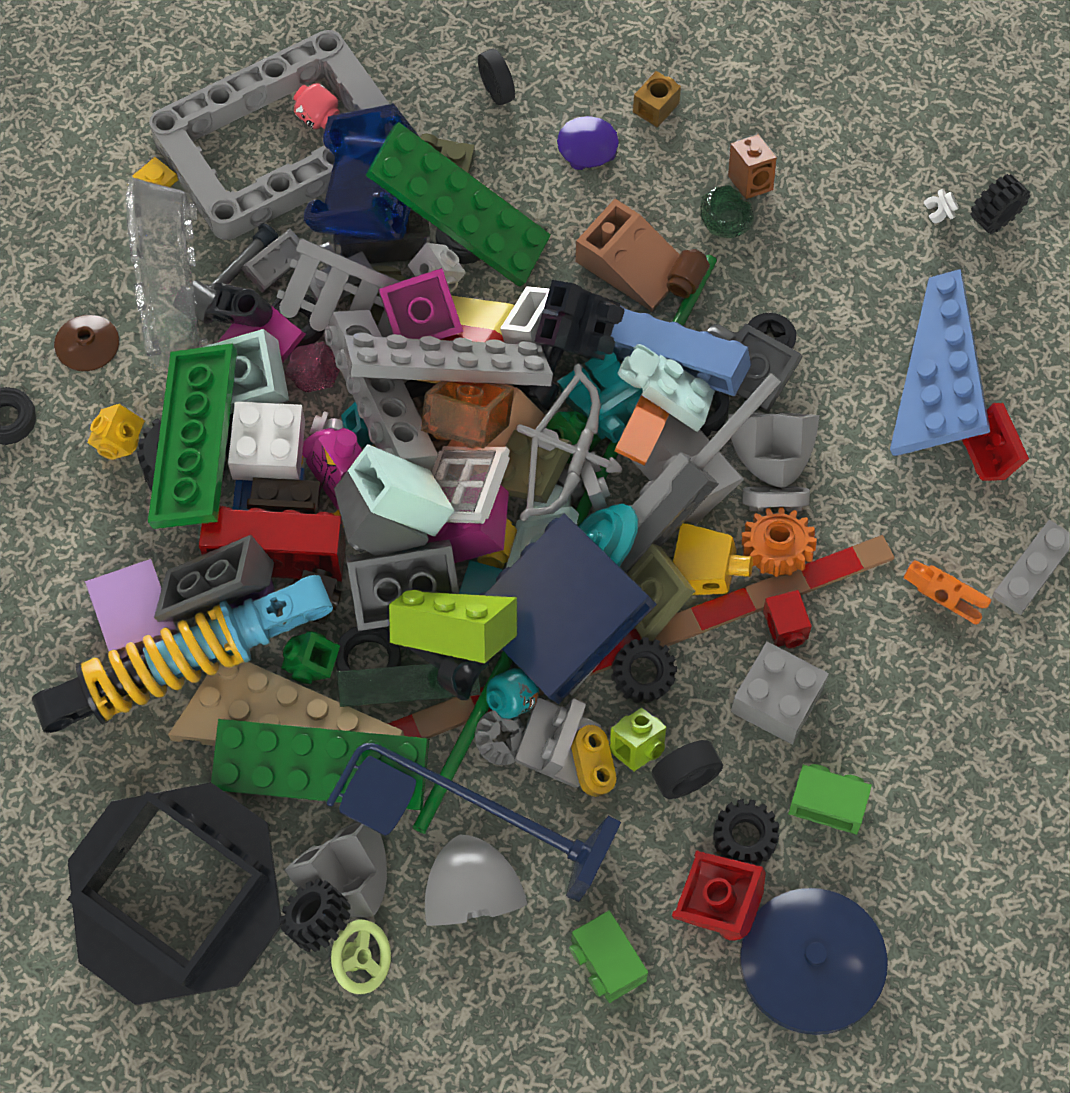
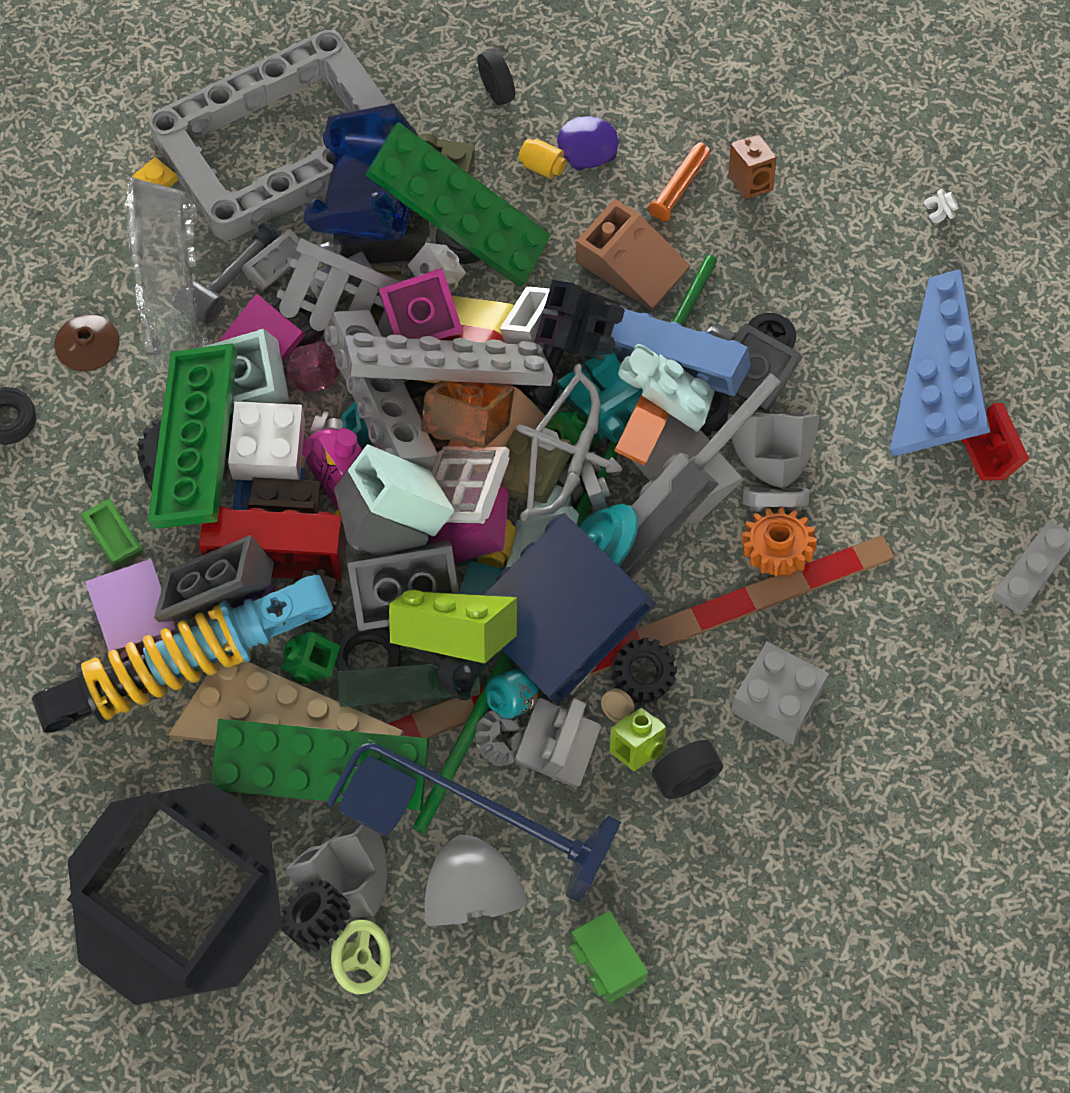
(111, 533): none -> bright green tile
(115, 432): yellow brick -> none
(234, 305): black piece -> none
(315, 105): coral head -> none
(542, 158): none -> yellow brick
(593, 759): yellow plate -> none
(617, 704): none -> tan piece
(656, 98): pearl gold brick -> none
(664, 585): olive plate -> none
(679, 182): none -> orange axle
(687, 273): reddish brown brick -> none
(709, 559): yellow torso -> none
(721, 895): red slope -> none
(726, 212): clear green hair -> none
(751, 814): black tyre -> none
(787, 619): red brick -> none
(813, 961): dark blue dish -> none
(830, 798): bright green brick -> none
(947, 590): orange hinge -> none
(1000, 203): black tyre -> none

